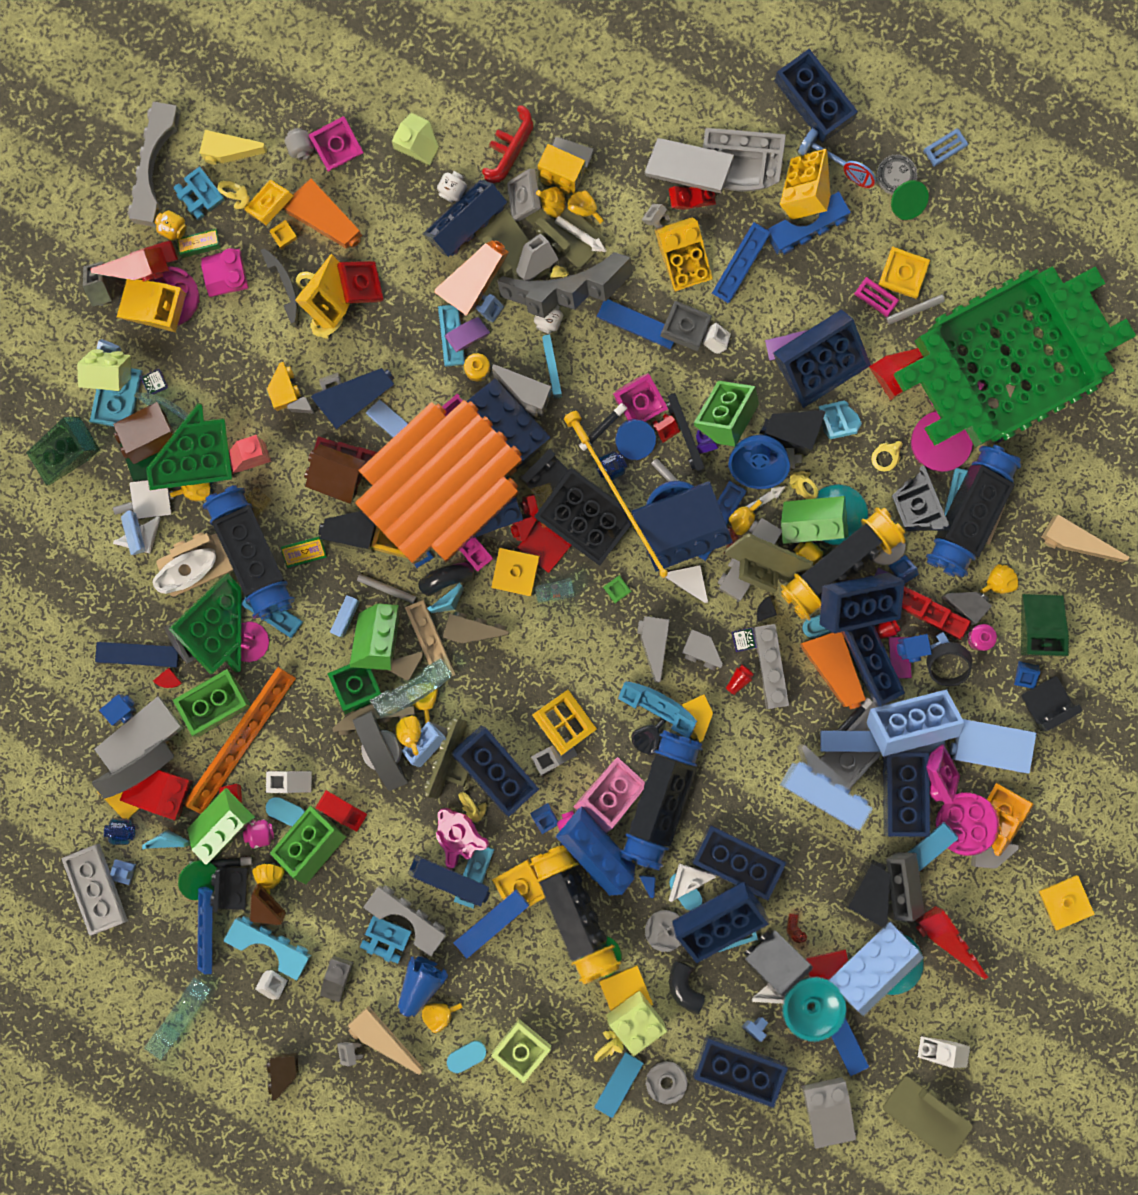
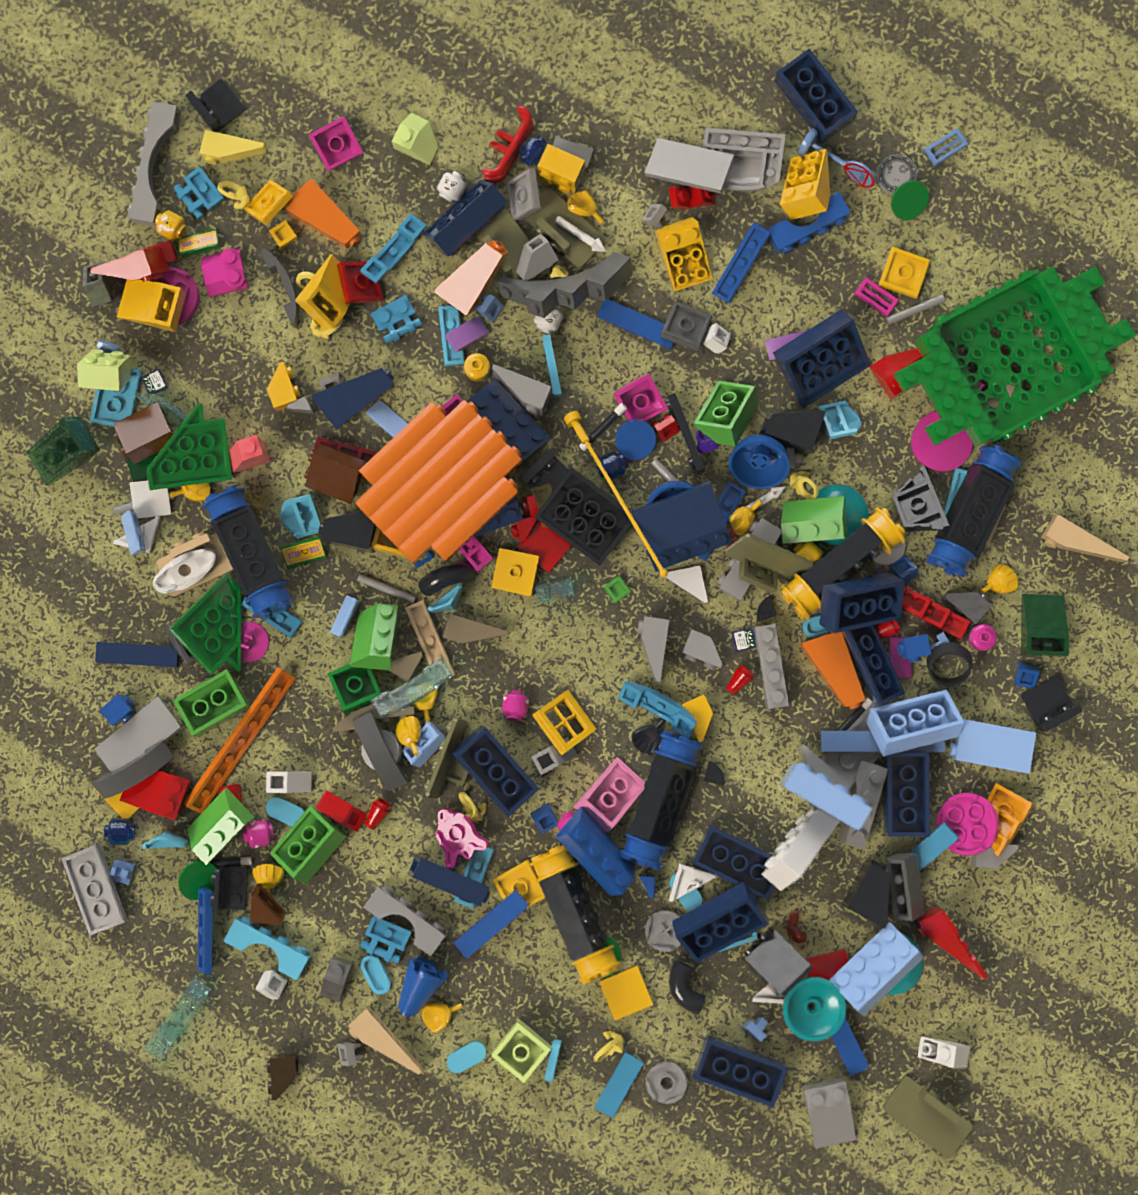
(167, 679): red tile -> none
(216, 105): none -> black bracket
(299, 144): light grey head -> none
(301, 516): none -> medium azure slope
(375, 974): none -> medium azure tile
(378, 811): none -> red cone
(394, 250): none -> dark azure slope
(394, 313): none -> dark azure plate
(515, 706): none -> dark pink head
(532, 150): none -> clear blue head
(552, 201): yellow piece -> none
(553, 1059): none -> medium azure tile
(636, 1023): yellowish green brick -> none
(714, 774): none -> black tile
(799, 848): none -> white brick
(869, 784): none -> light grey arch
(893, 449): light yellow piece -> none
(943, 775): dark pink slope -> none
(1066, 902): yellow plate -> none

